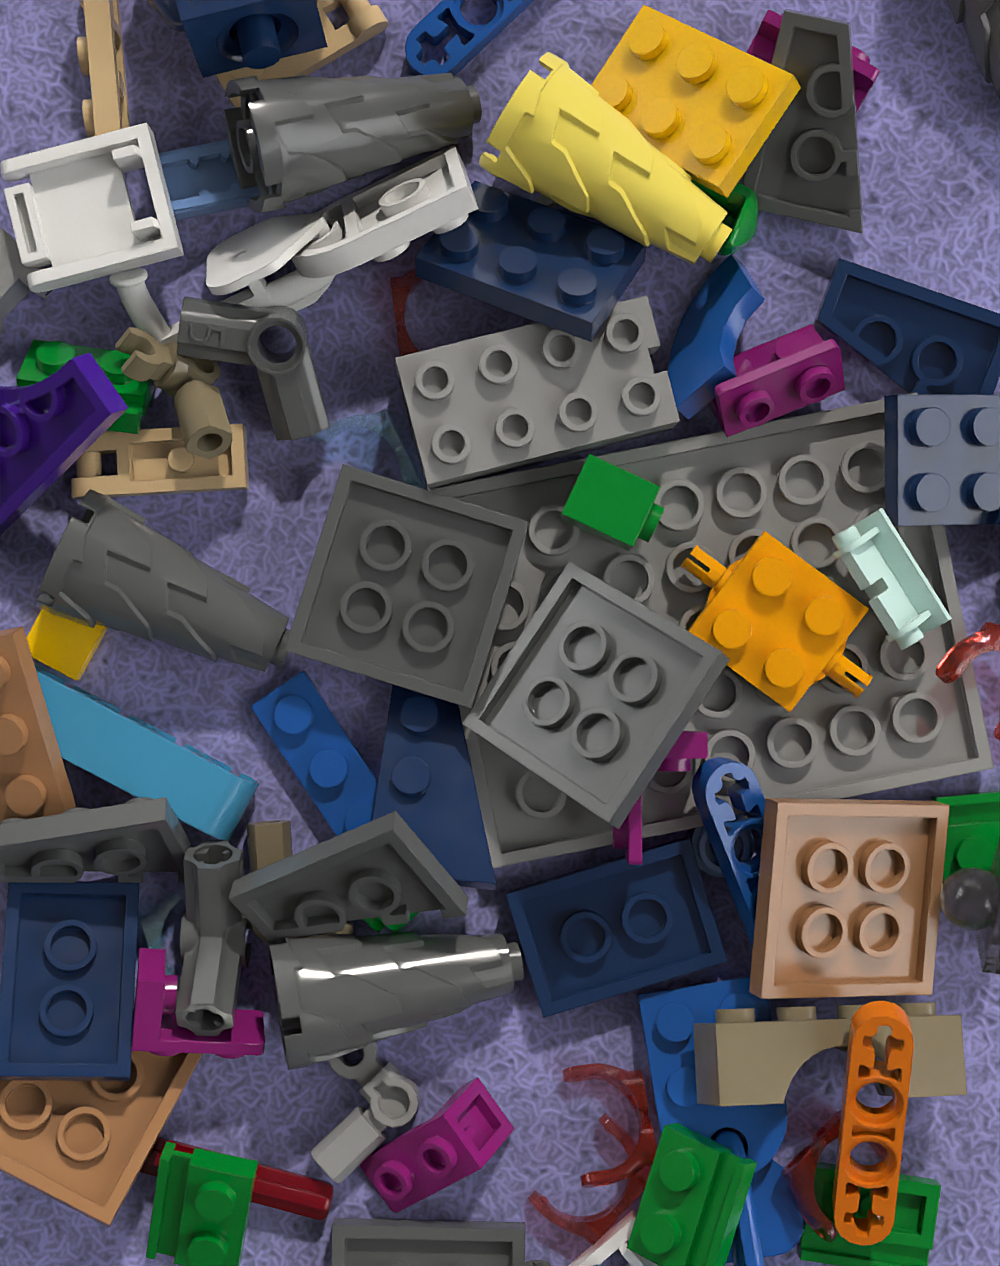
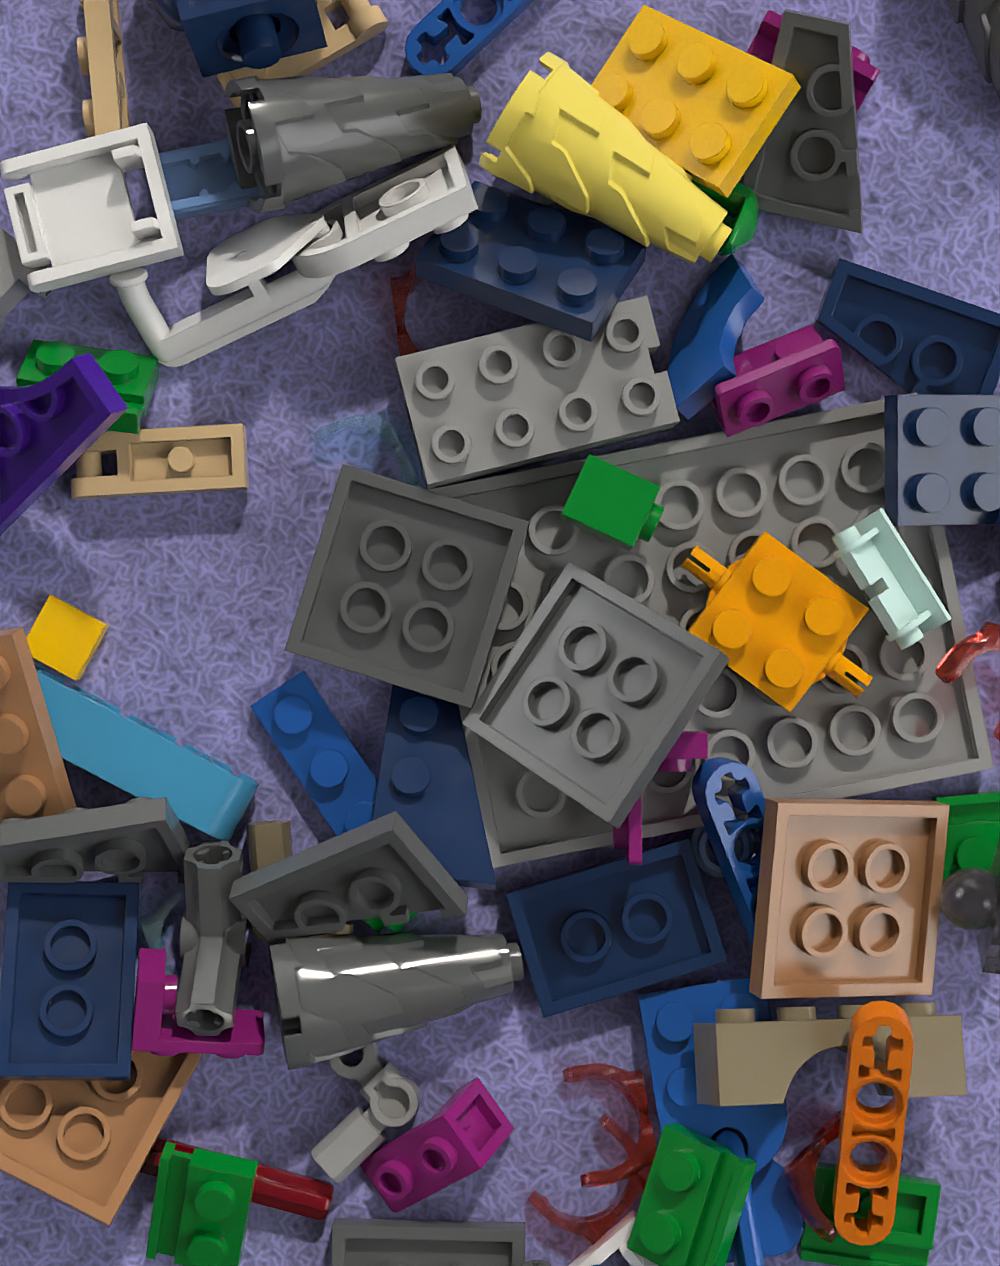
(141, 583): dark grey cone -> none
(189, 382): dark tan bar -> none
(287, 379): dark grey piece -> none

